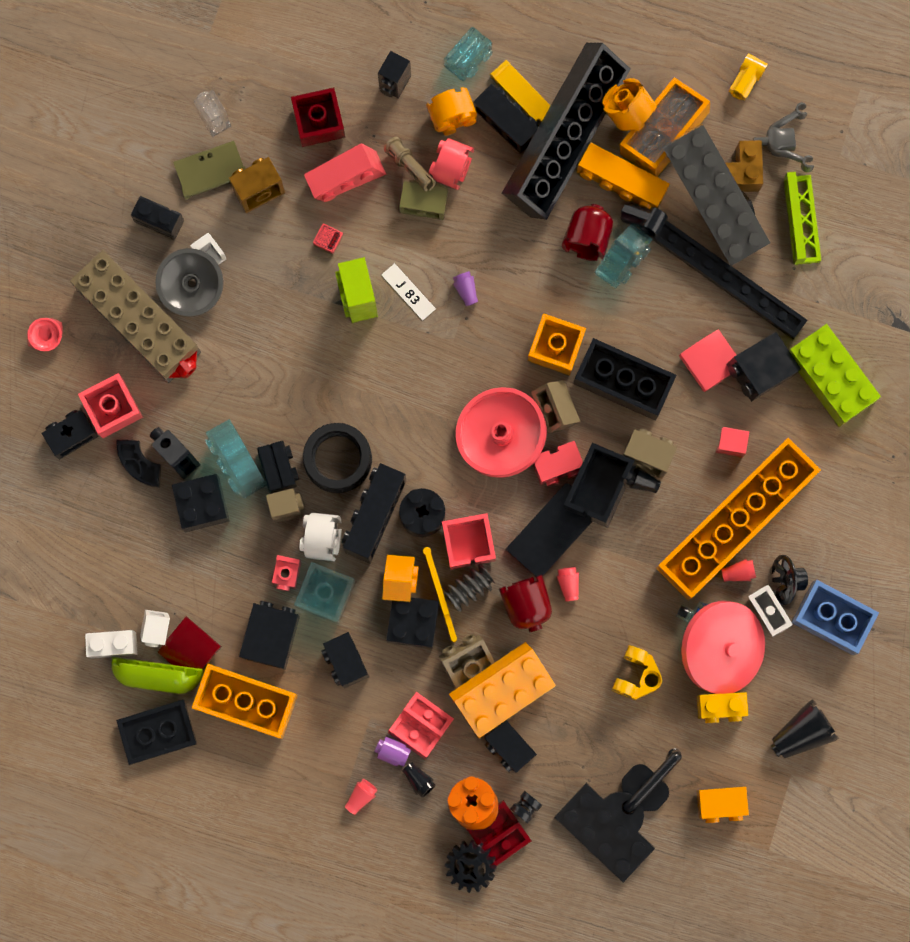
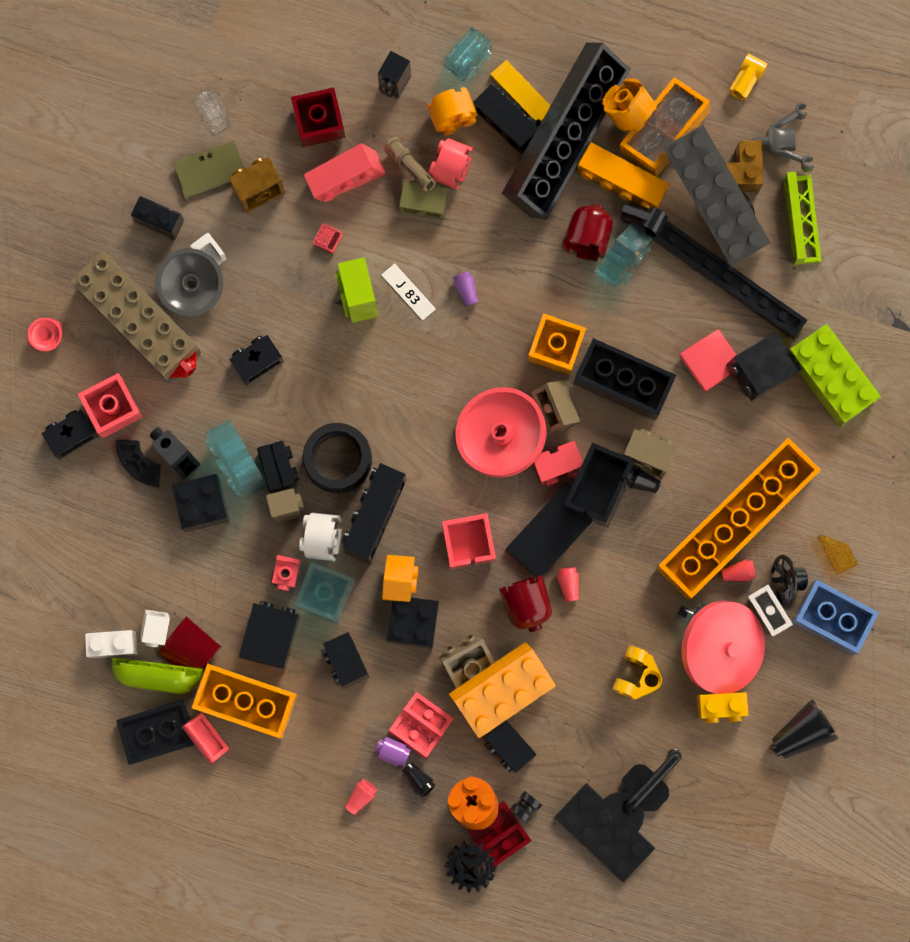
(205, 737): none -> coral tile
(249, 369): none -> black brick
(414, 502): black brick -> none
(427, 553): yellow piece -> none
(470, 587): dark grey piece -> none
(722, 803): light orange brick -> none
(733, 442): coral panel -> none
(838, 554): none -> clear yellow tile

